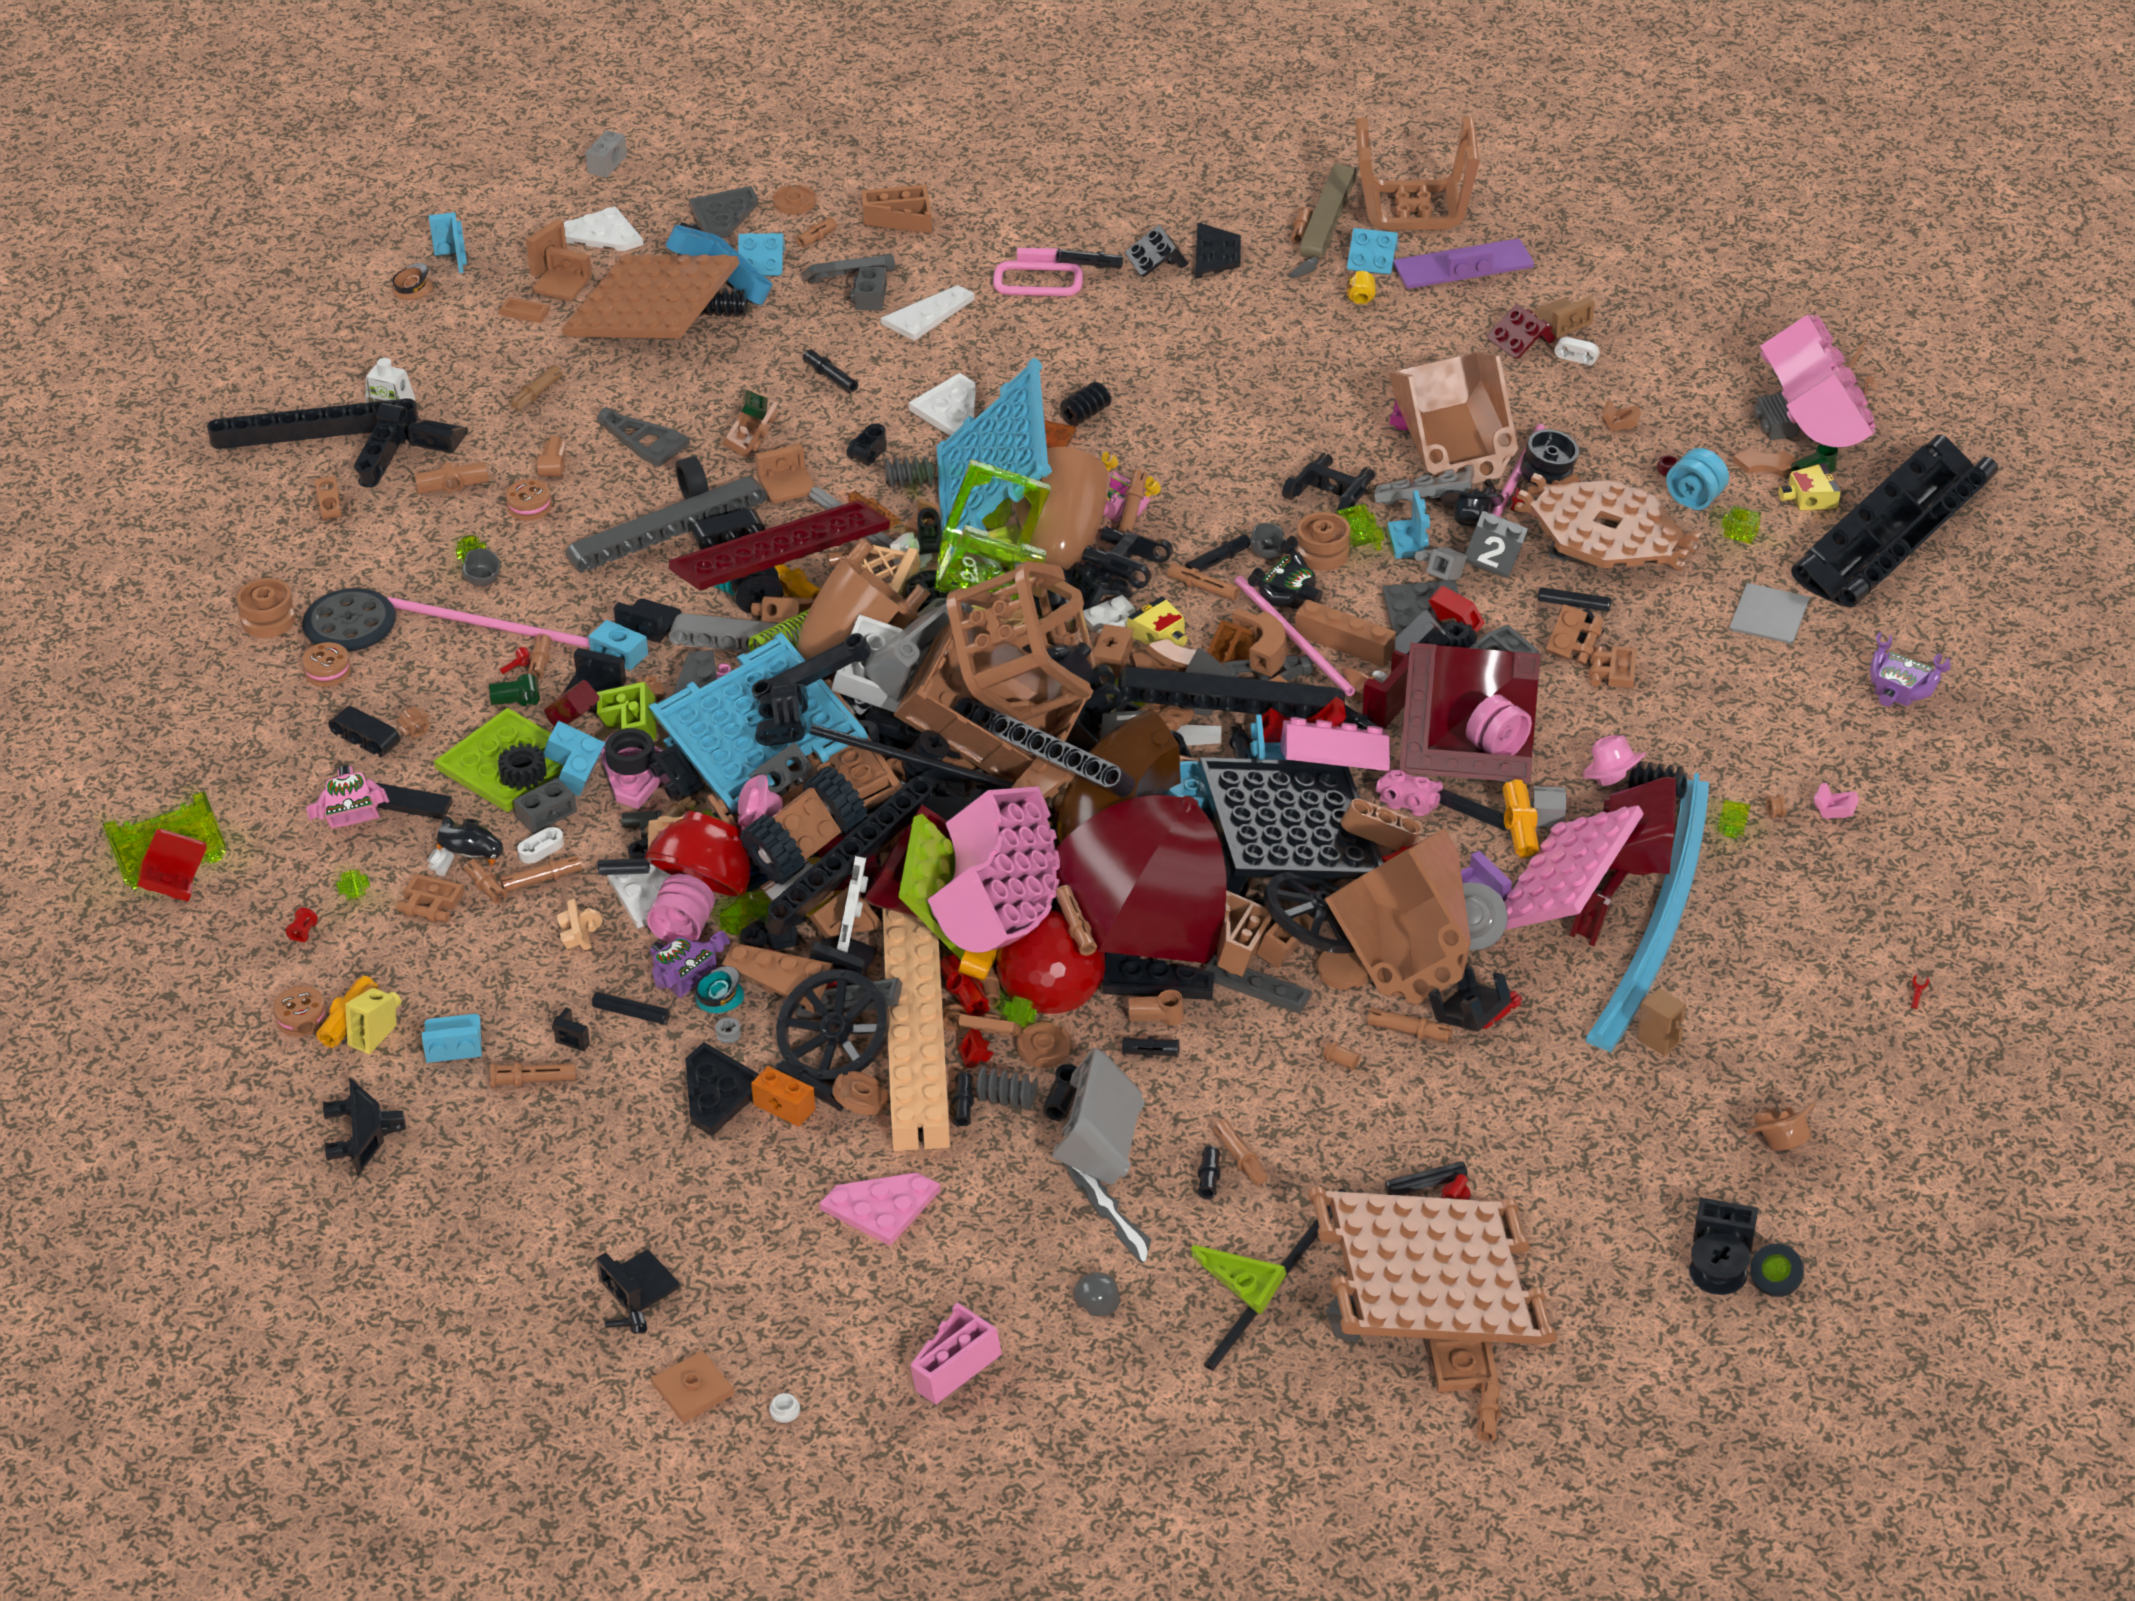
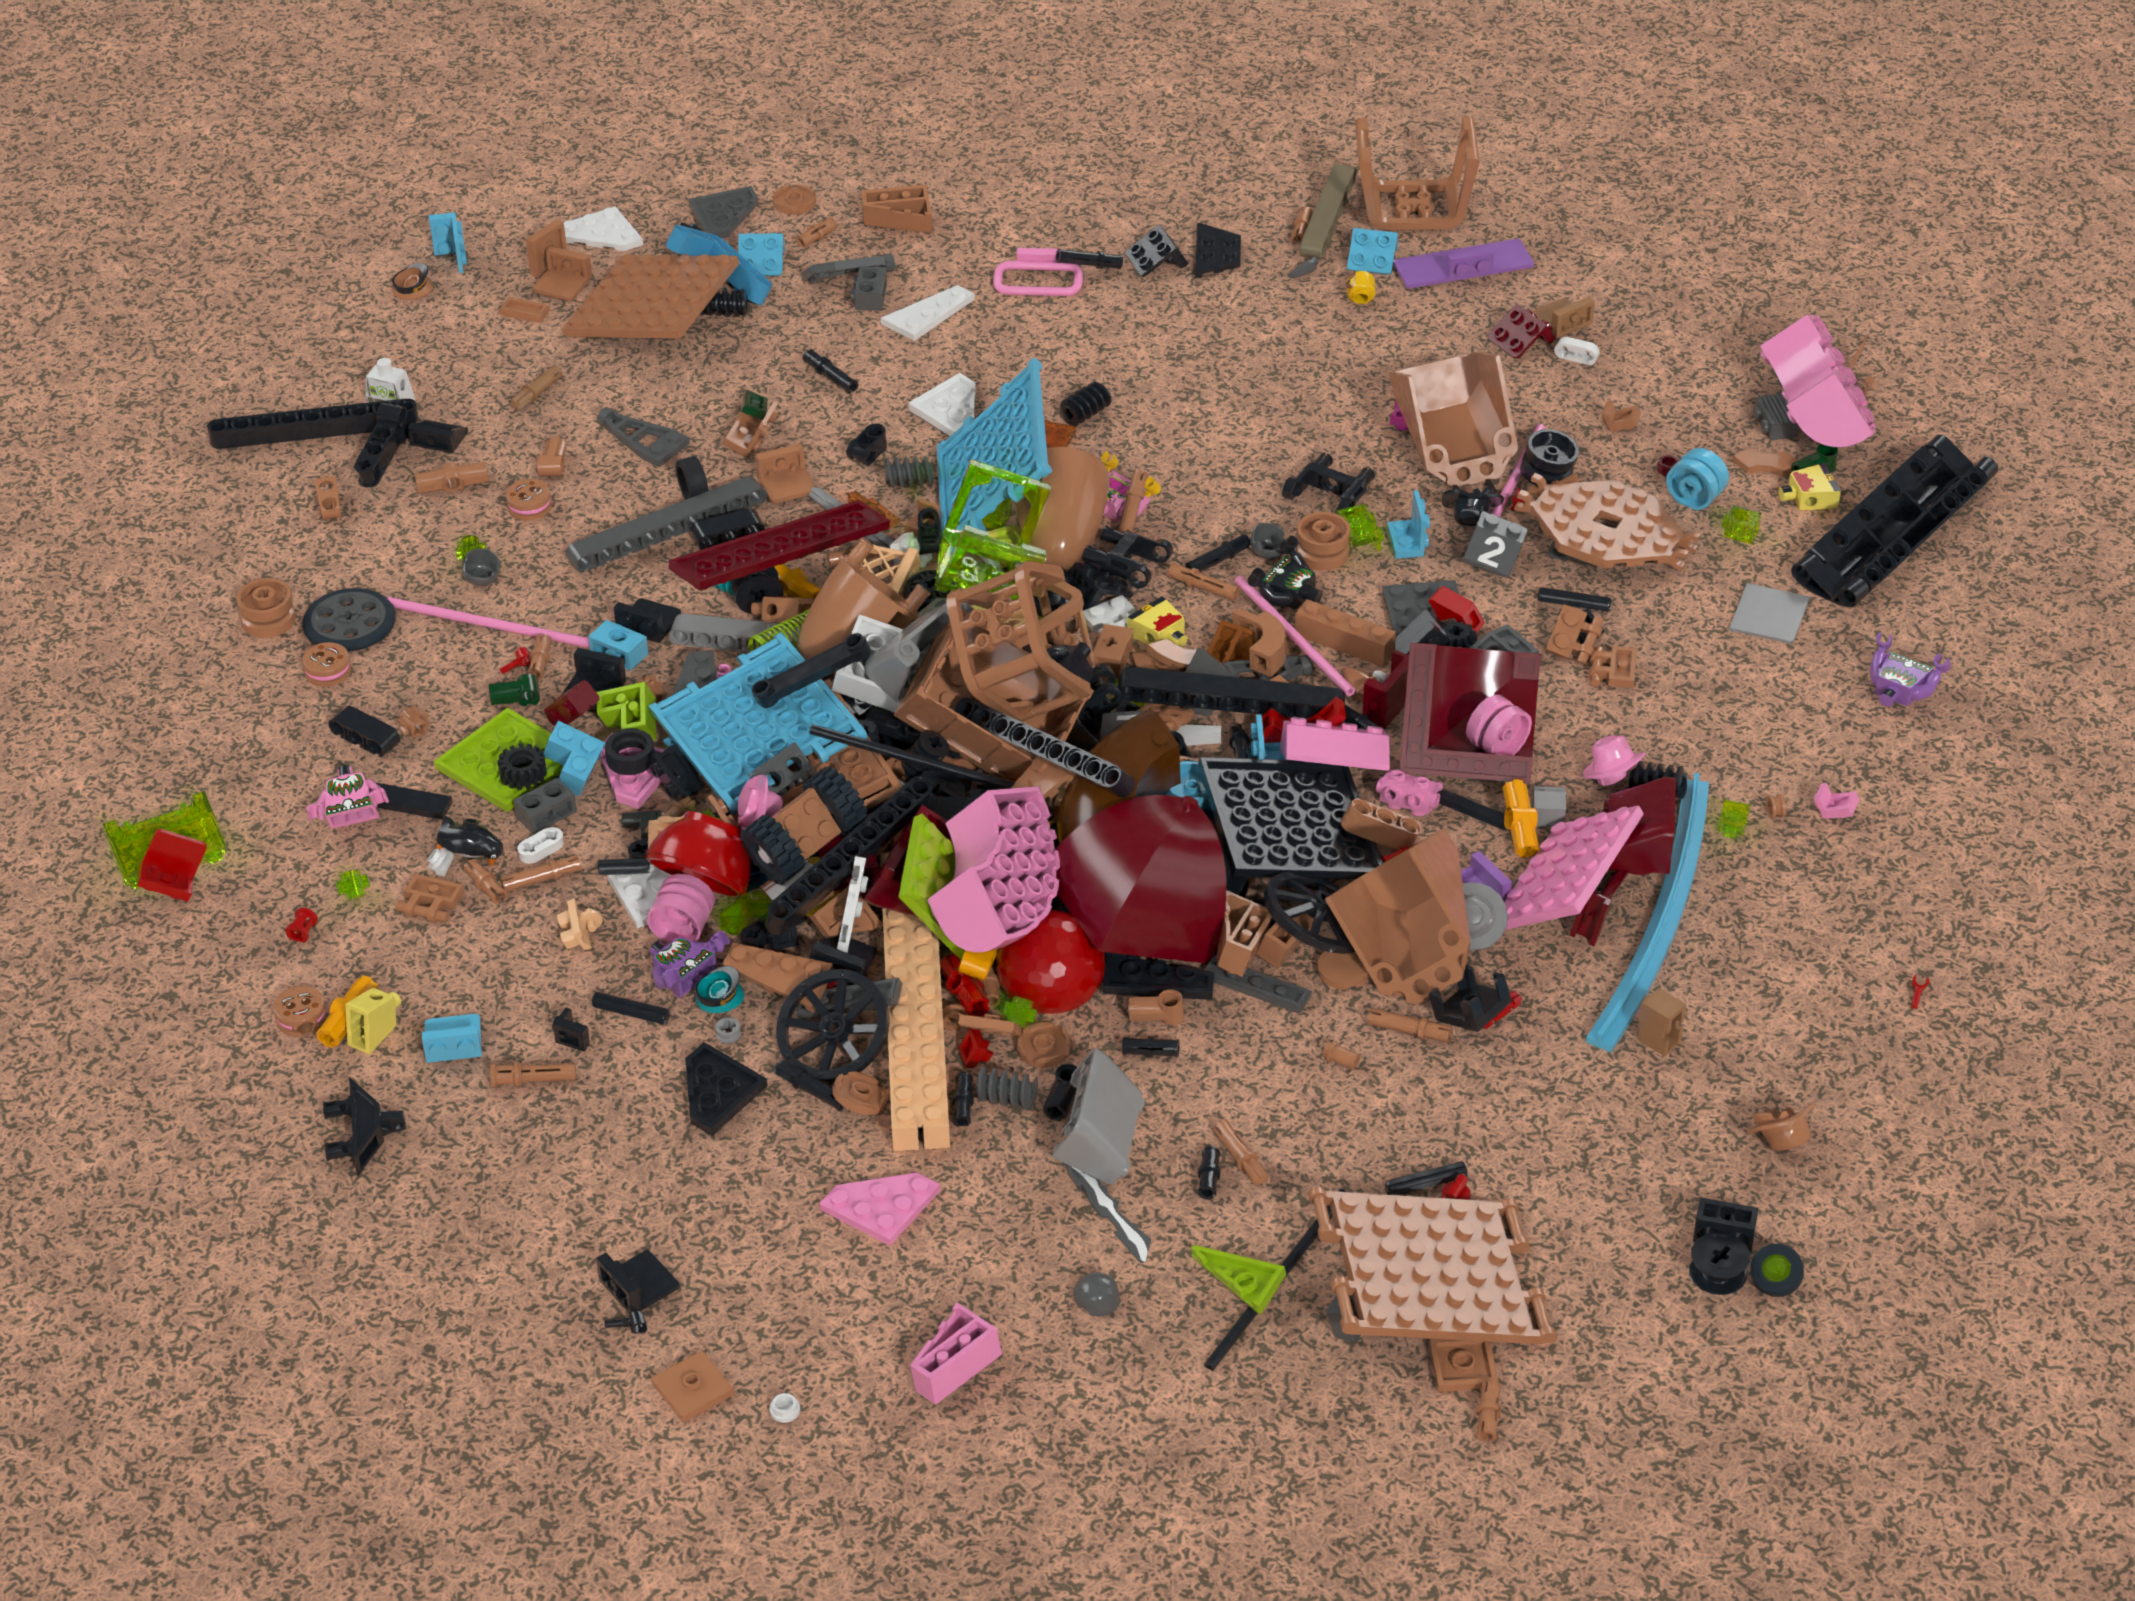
(606, 154): light grey brick -> none
(783, 1096): orange brick -> none
(785, 713): black piece -> none
(1079, 927): nougat pin -> none
(1426, 485): light grey wing -> none
(1443, 562): light grey brick -> none

